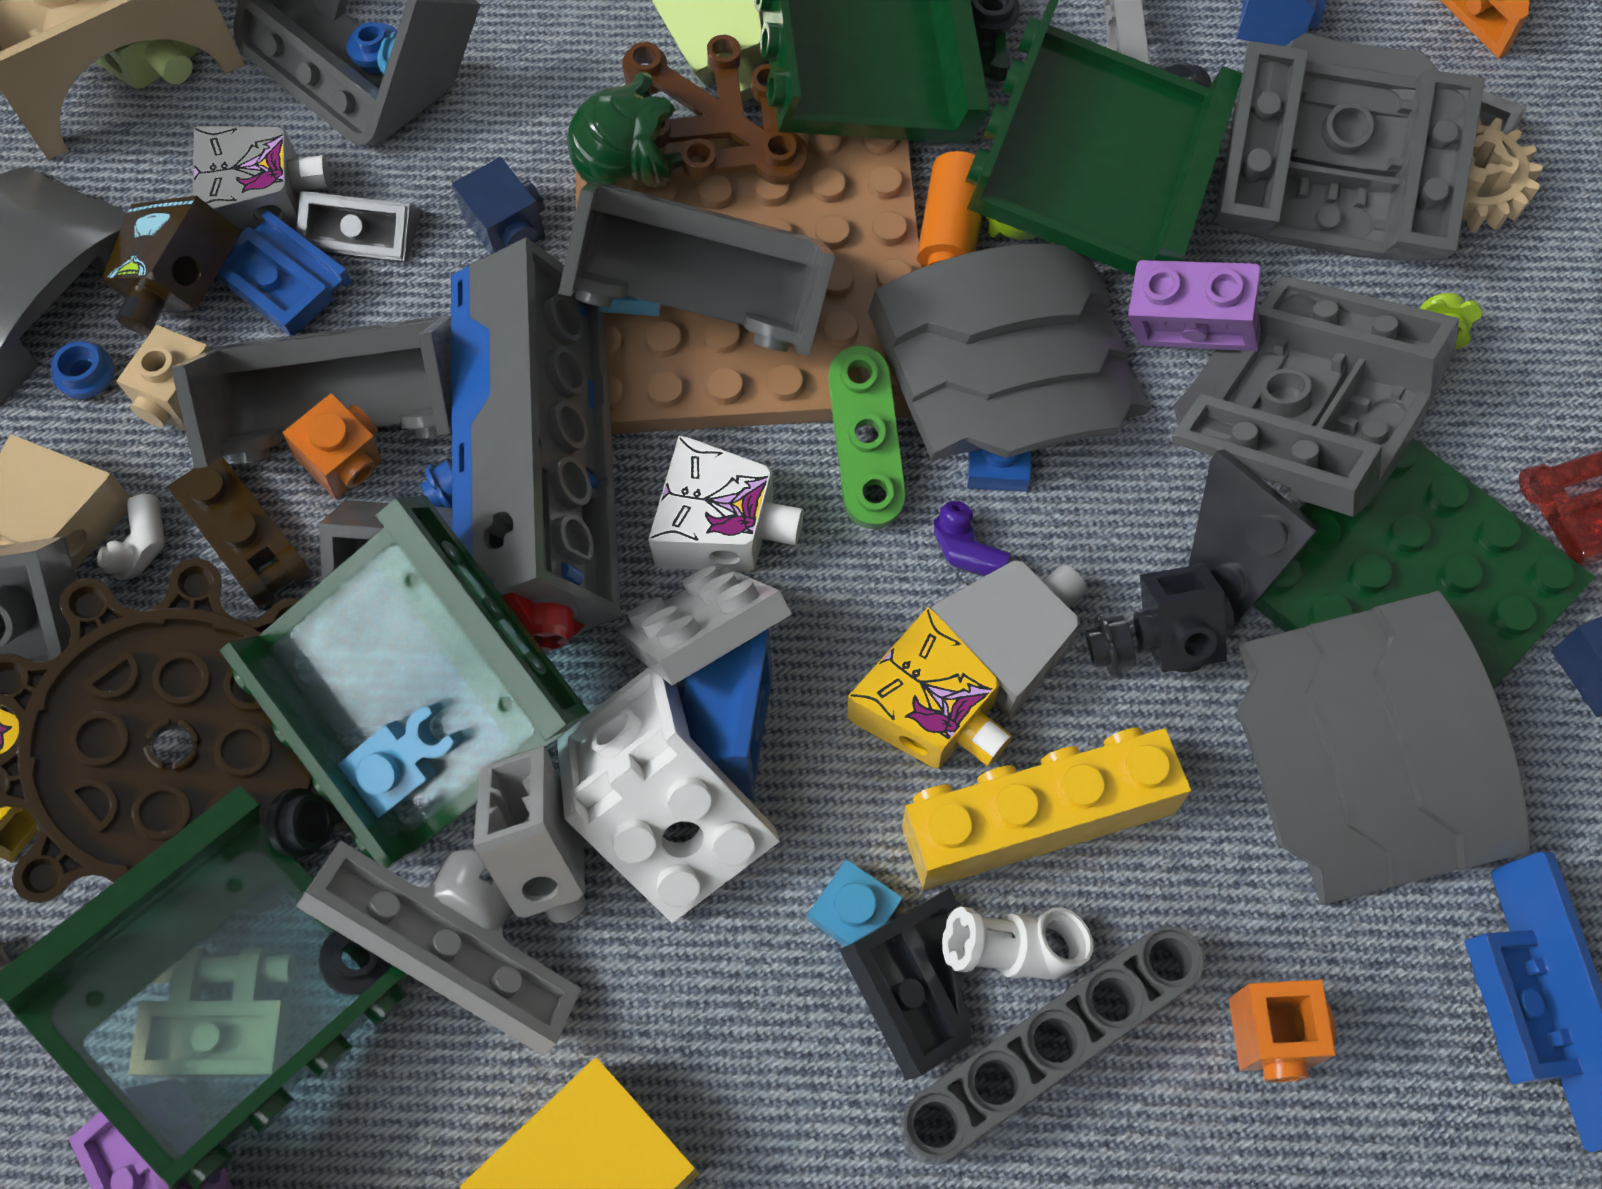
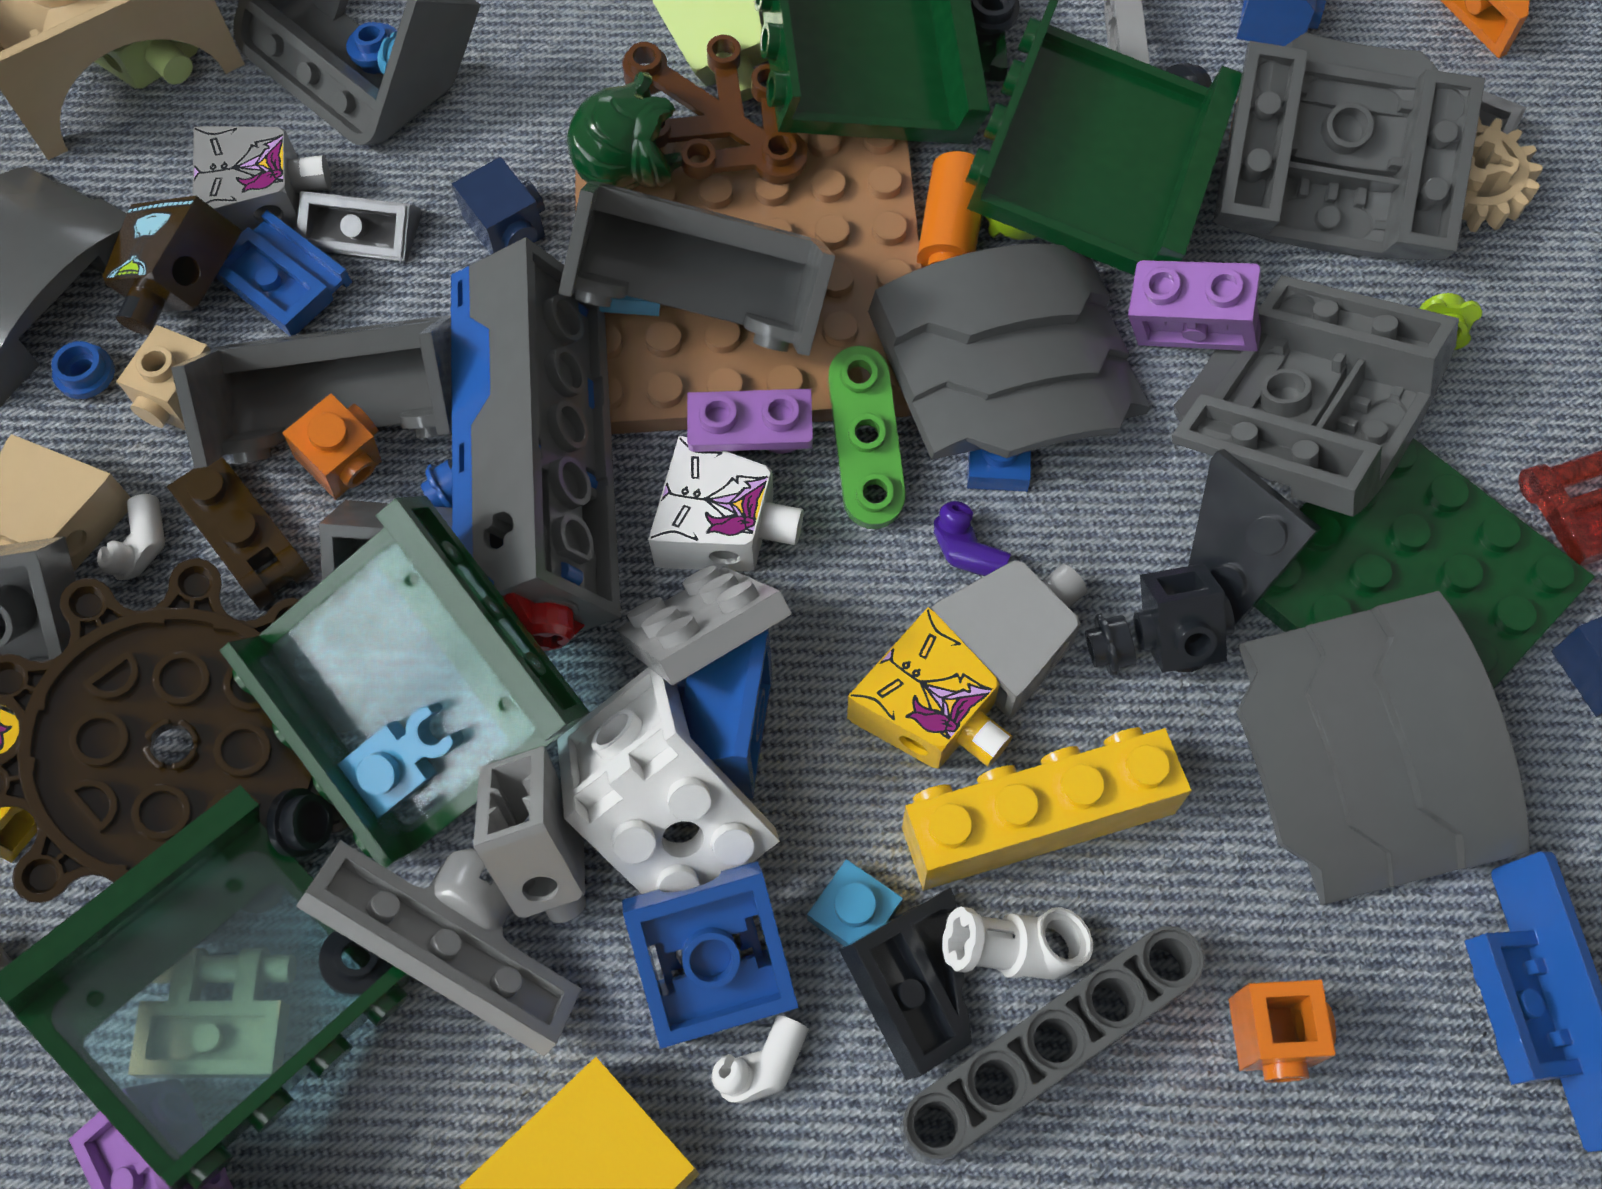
(717, 983): none -> blue brick
(750, 420): none -> medium lavender bracket
(763, 1071): none -> white arm

